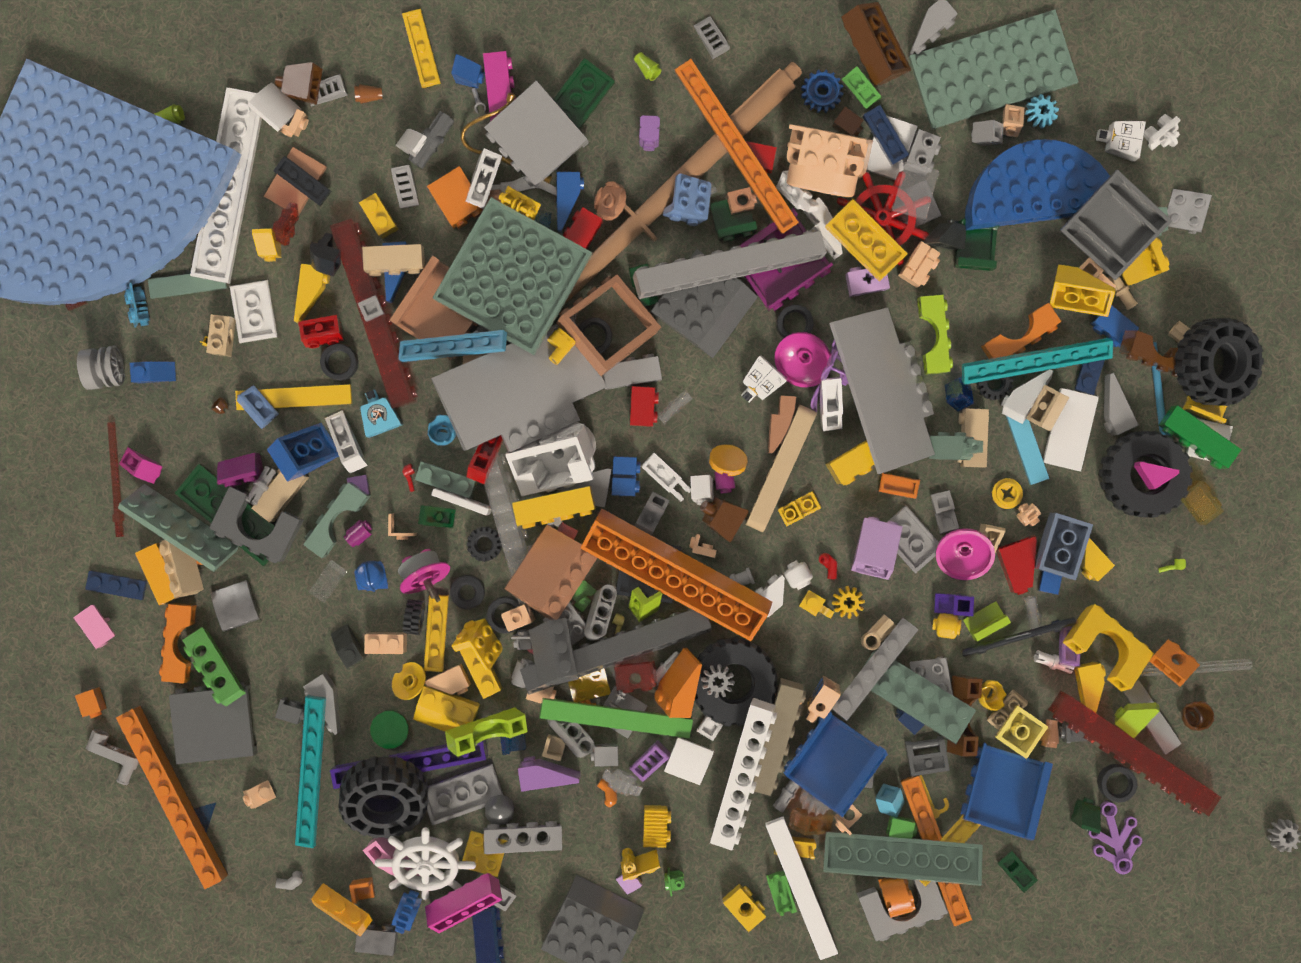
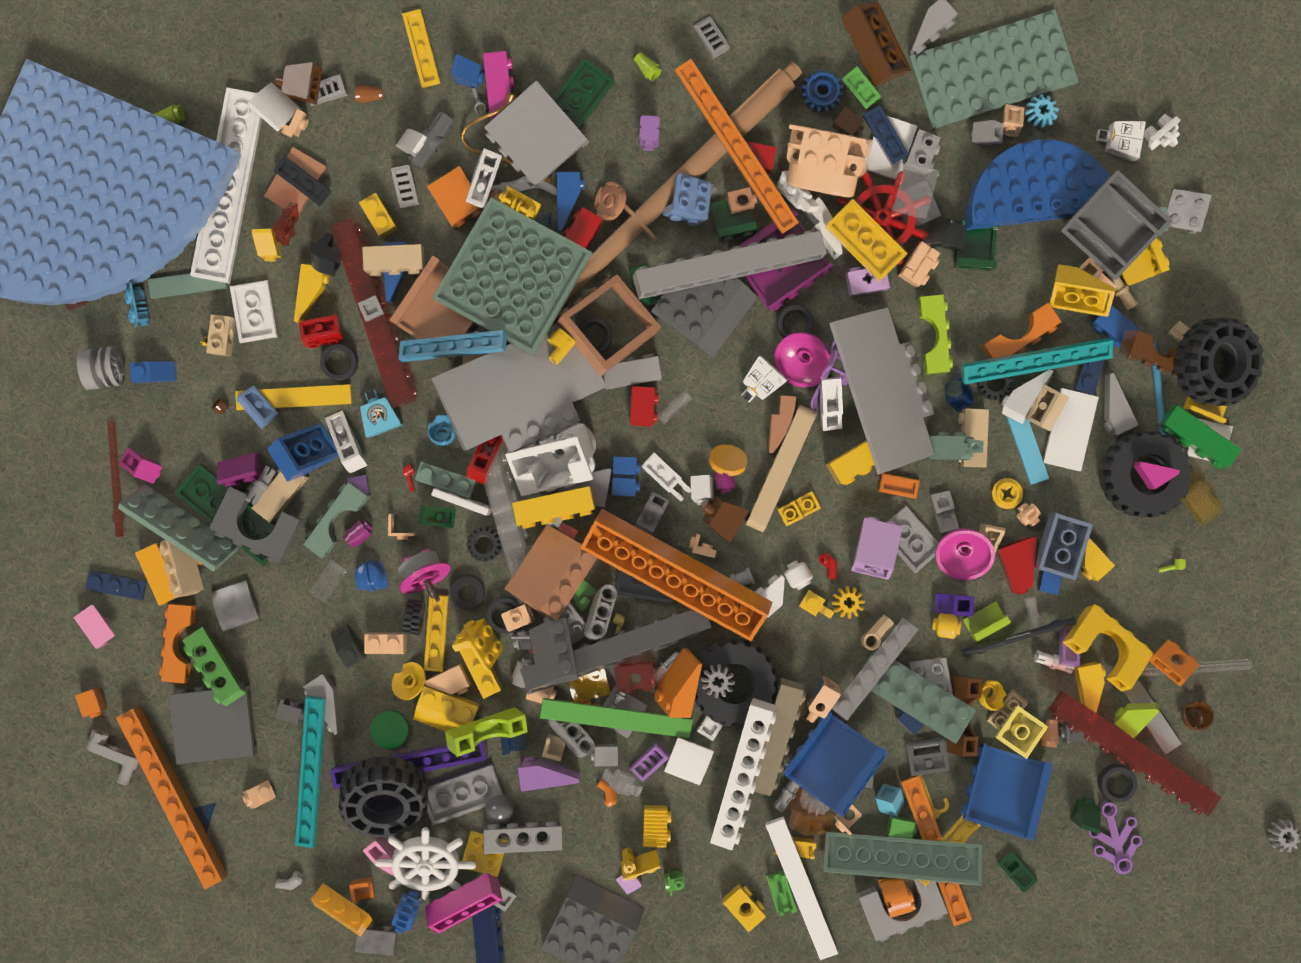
(642, 606): lime panel -> none

